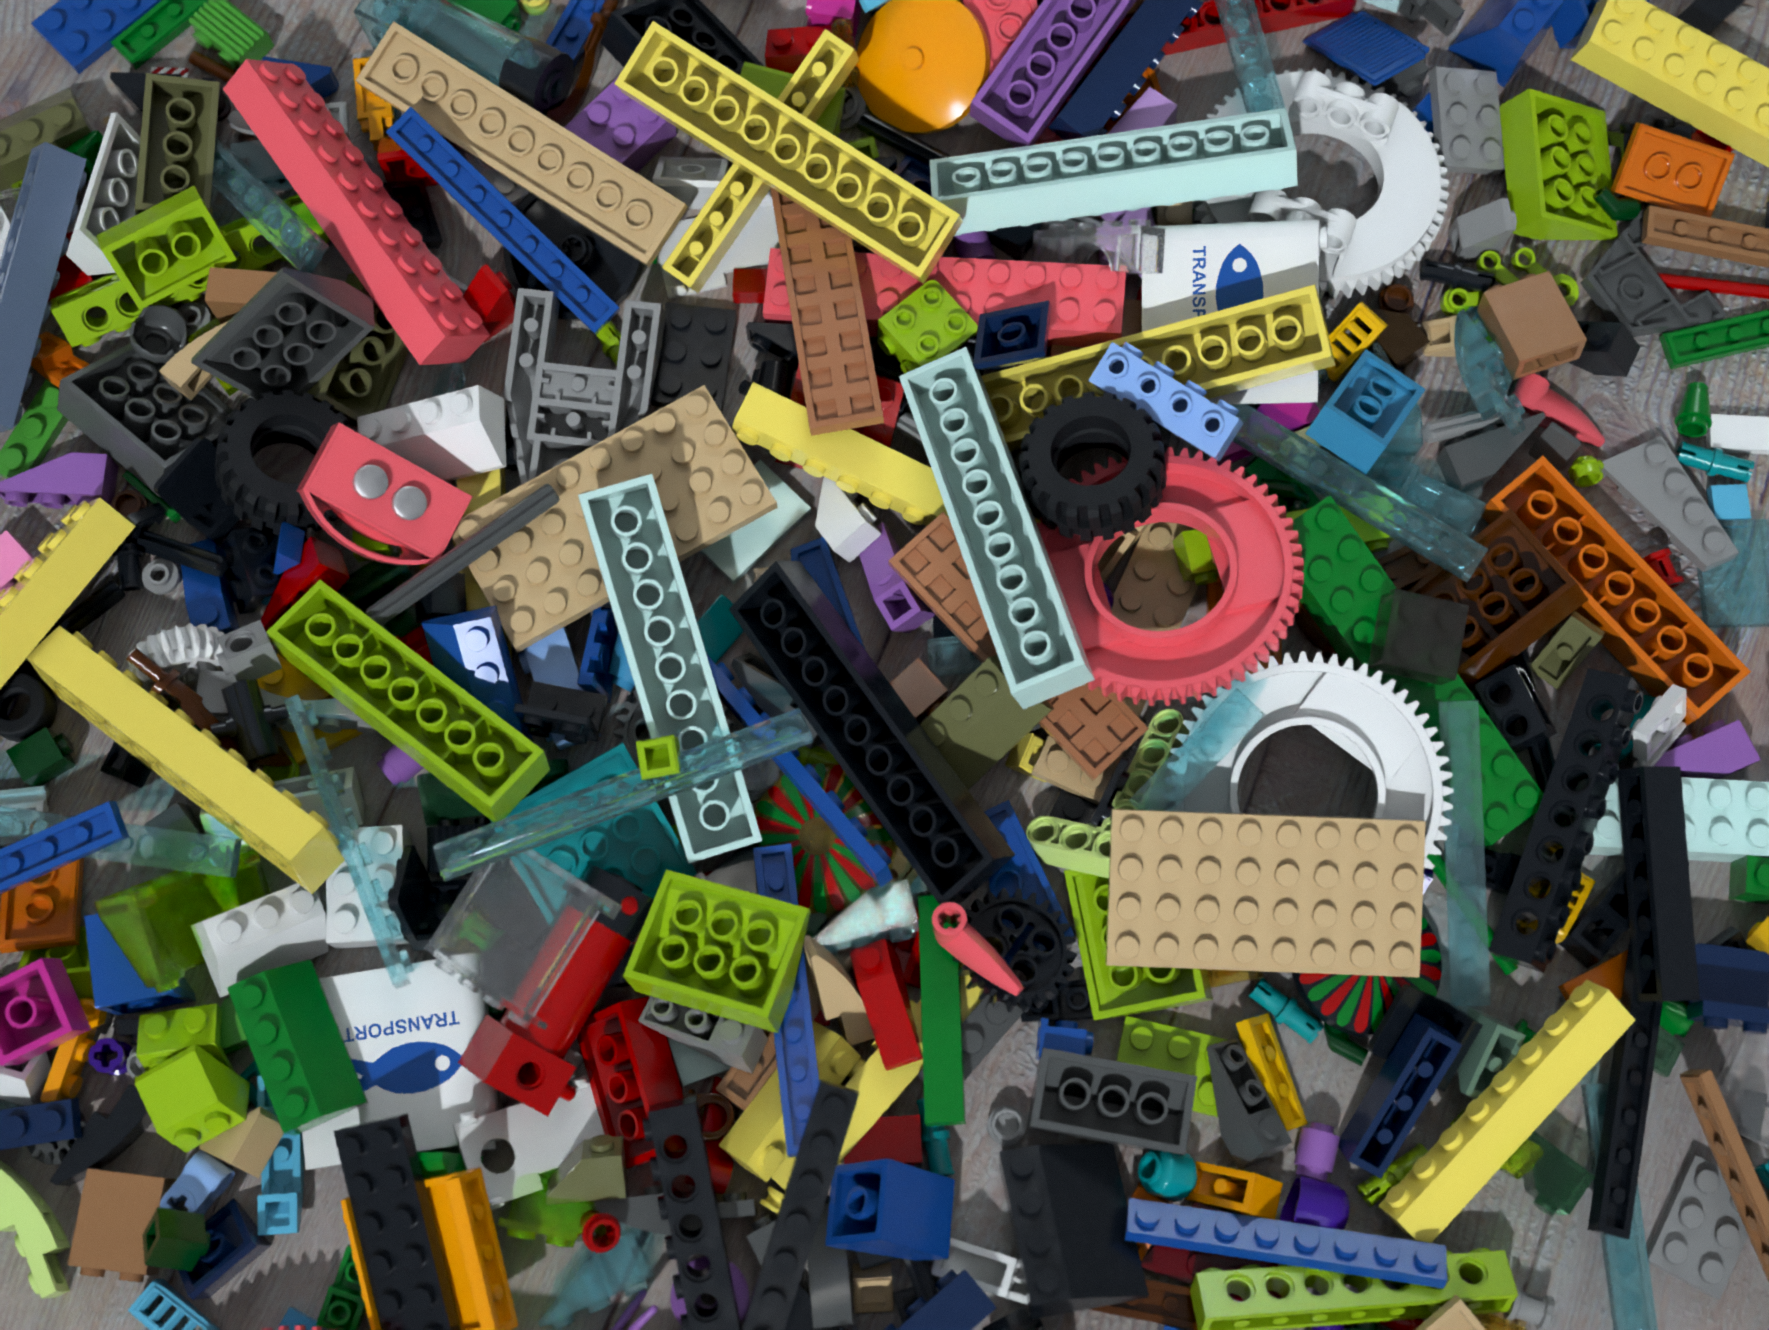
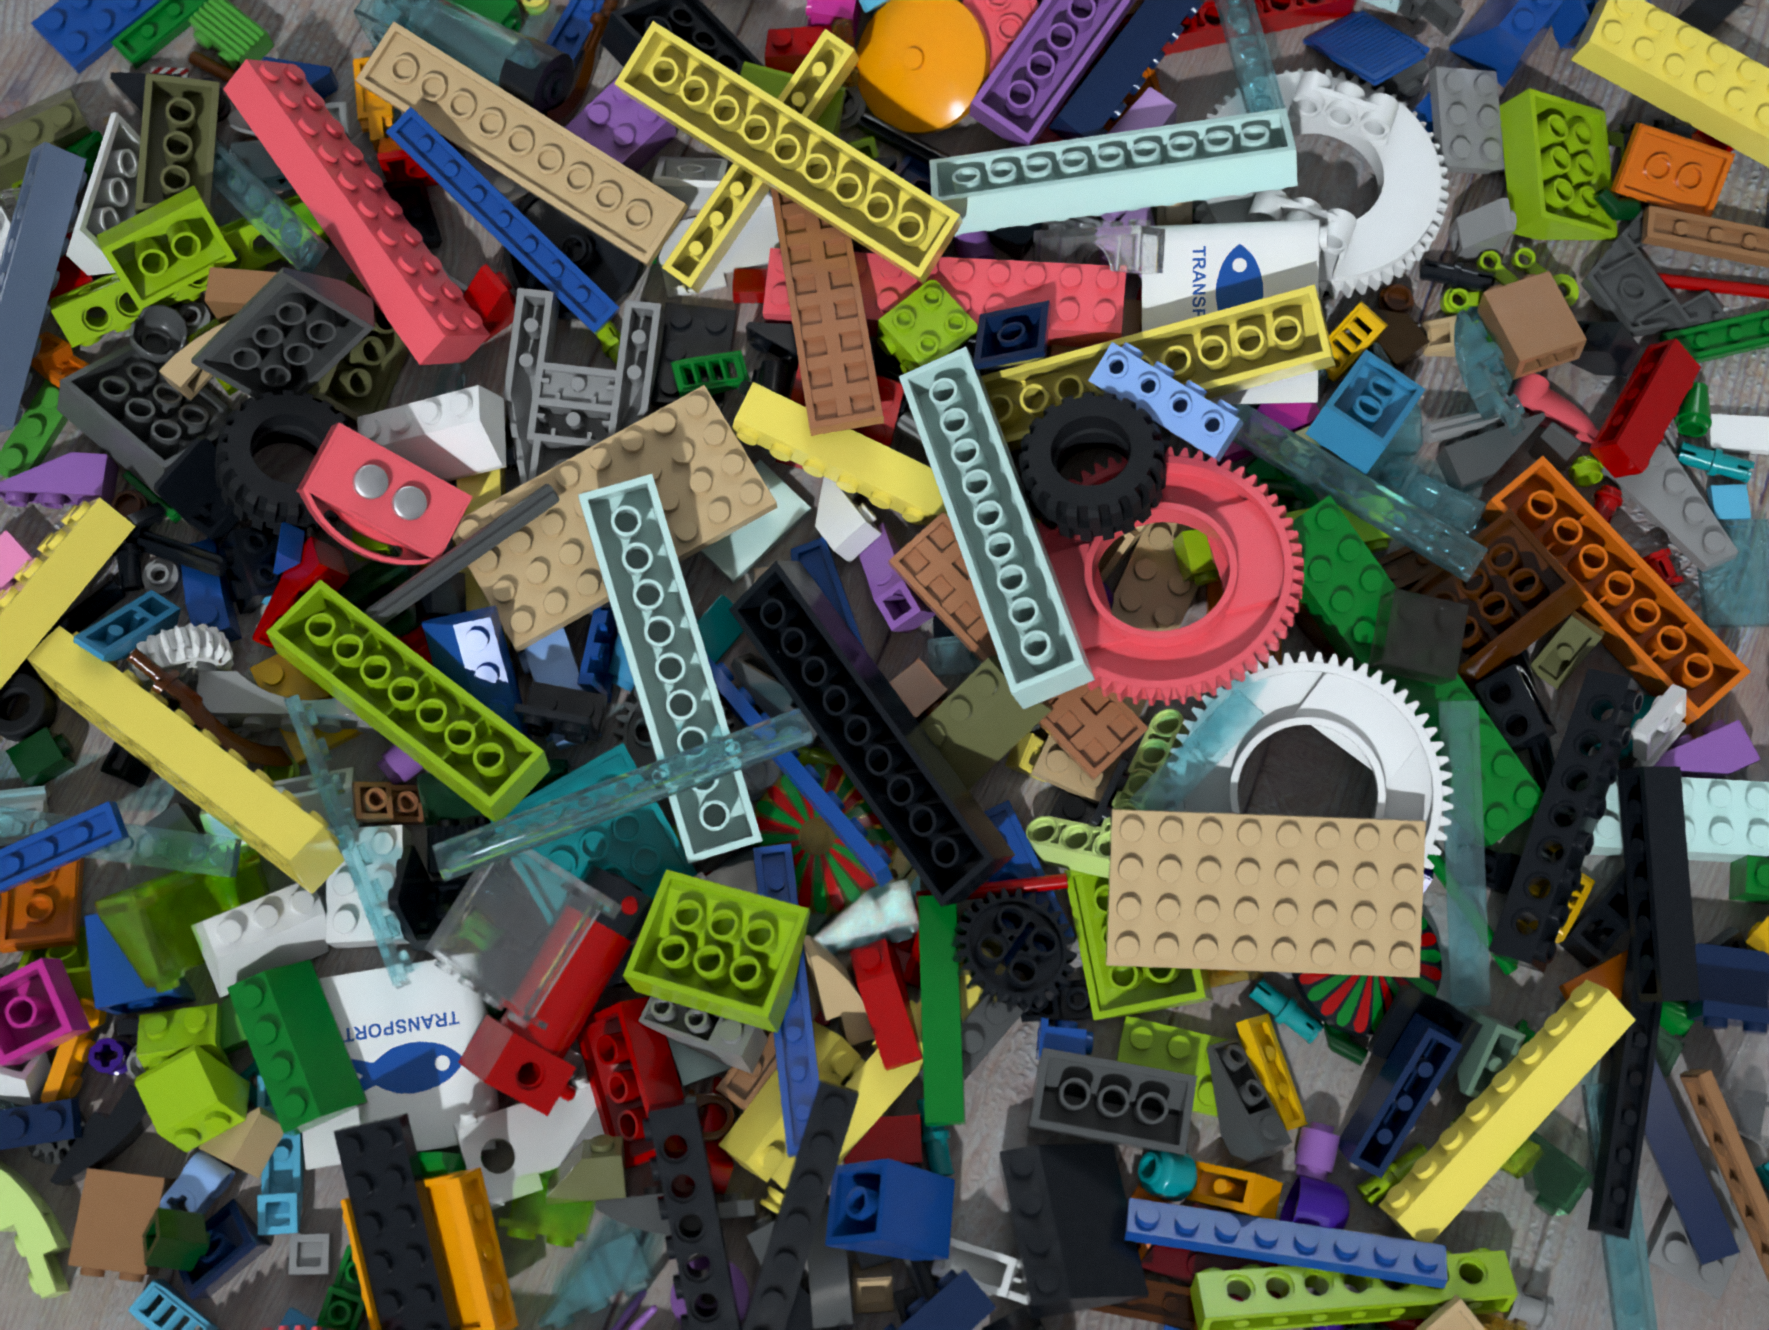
(121, 631): none -> dark azure slope
(248, 652): light grey brick -> none
(249, 720): black pin -> none
(310, 1254): none -> light grey plate
(387, 803): none -> nougat slope
(600, 1231): red cone -> none
(659, 757): lime slope -> none
(696, 364): none -> green slope
(972, 948): coral piece -> none
(1006, 1125): light grey plate -> none
(1027, 885): none -> red bar
(1607, 501): none -> red pin
(1645, 408): none -> red brick
(1685, 1175): none -> dark blue tile

